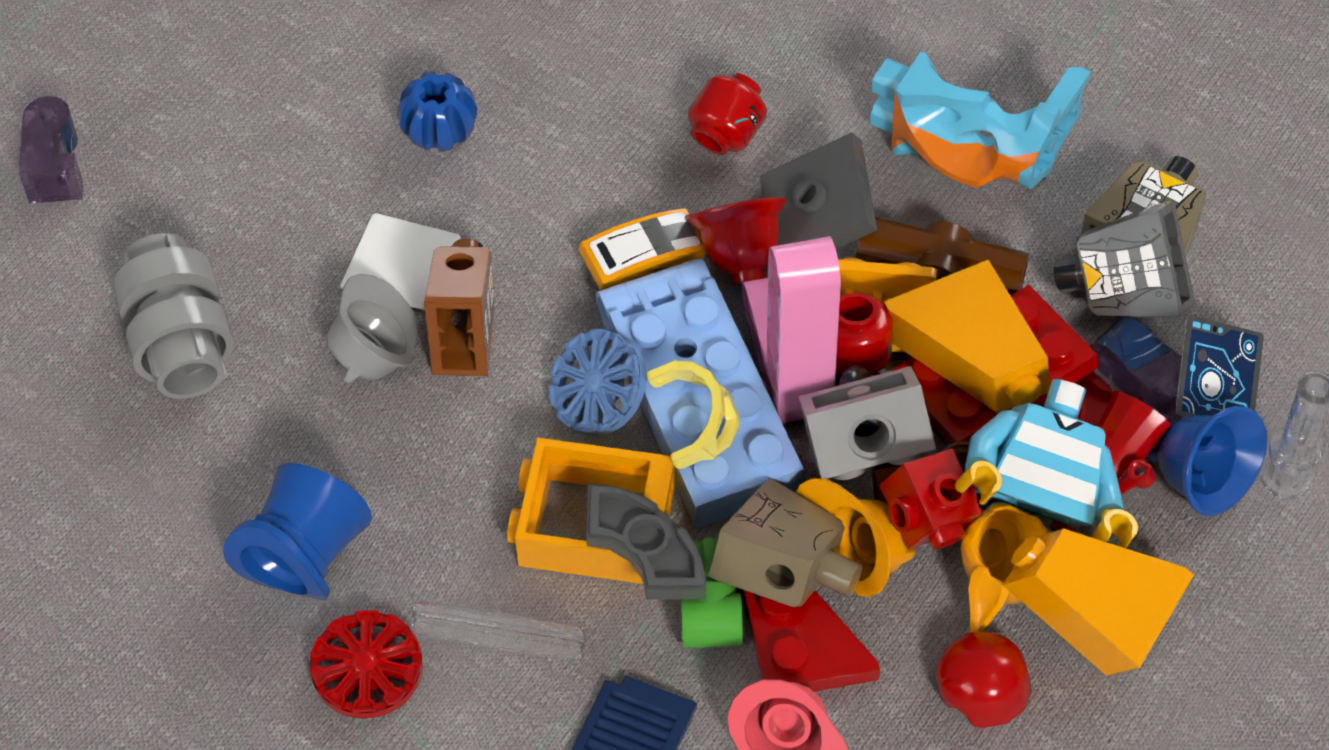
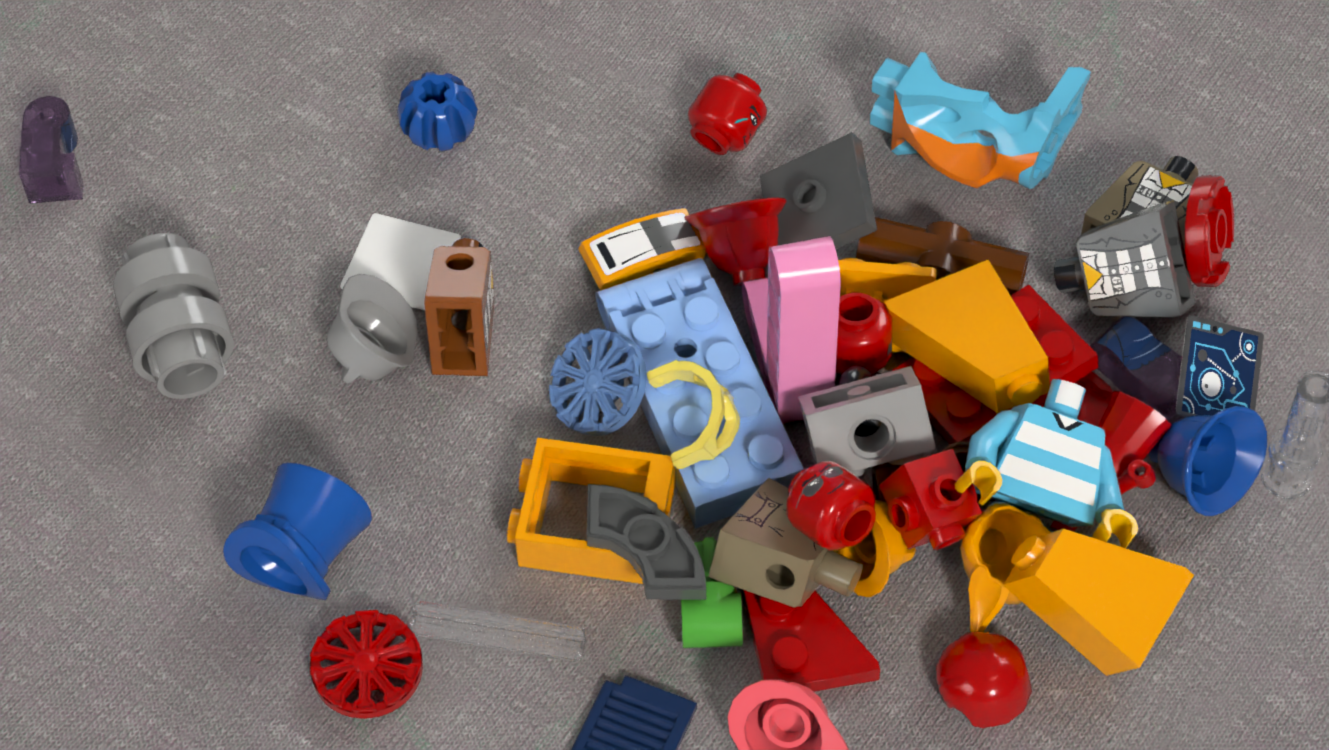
(831, 505): none -> red head
(1208, 230): none -> red tile

